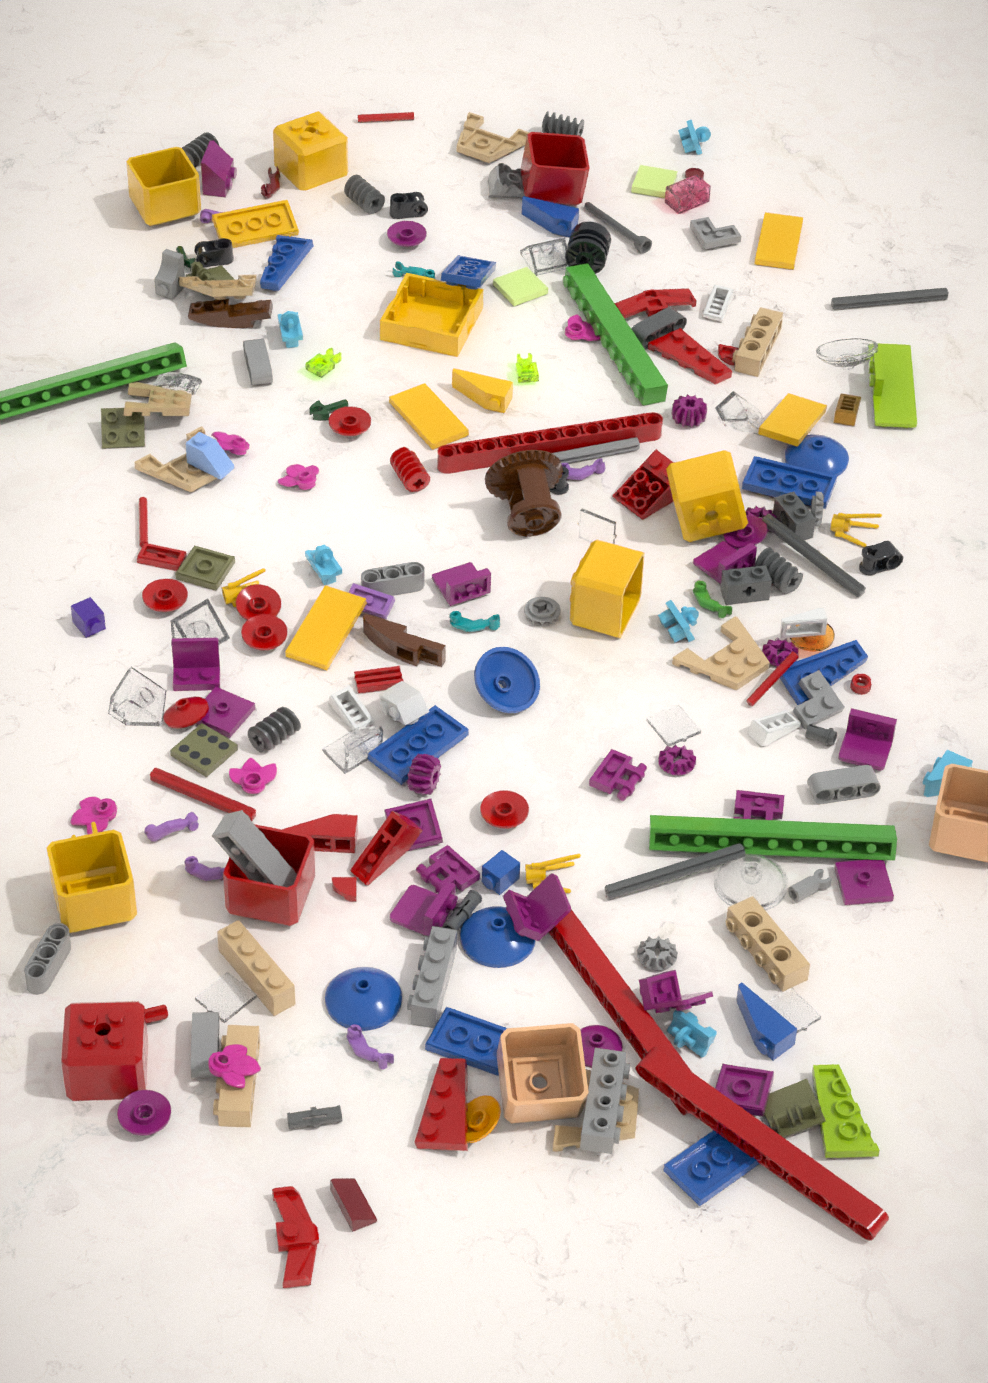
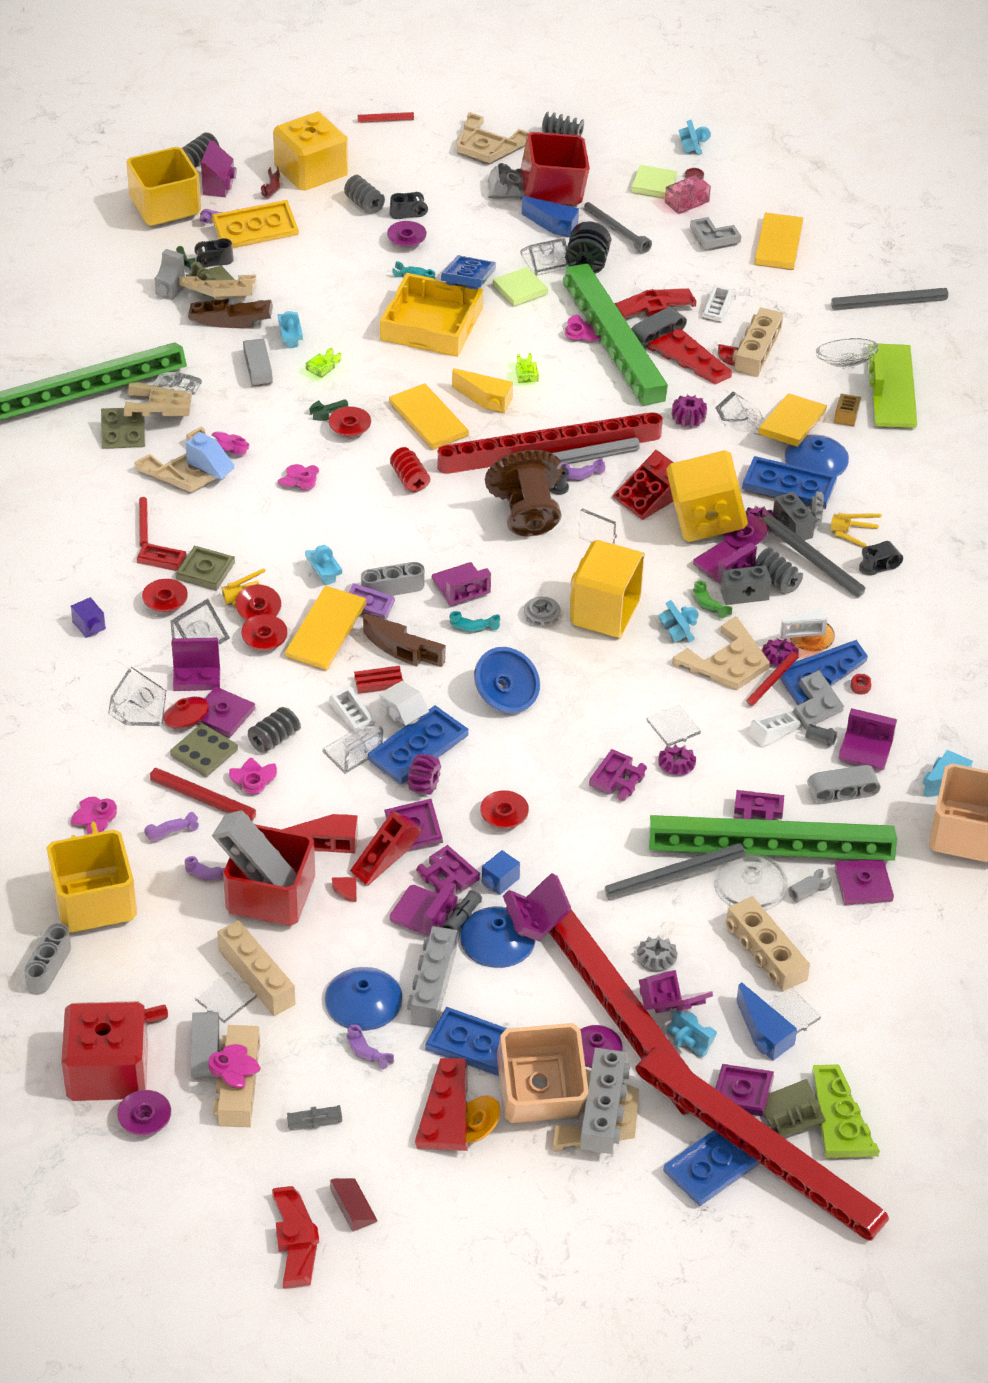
(286, 257): blue wing -> none
(537, 871): yellow plant -> none

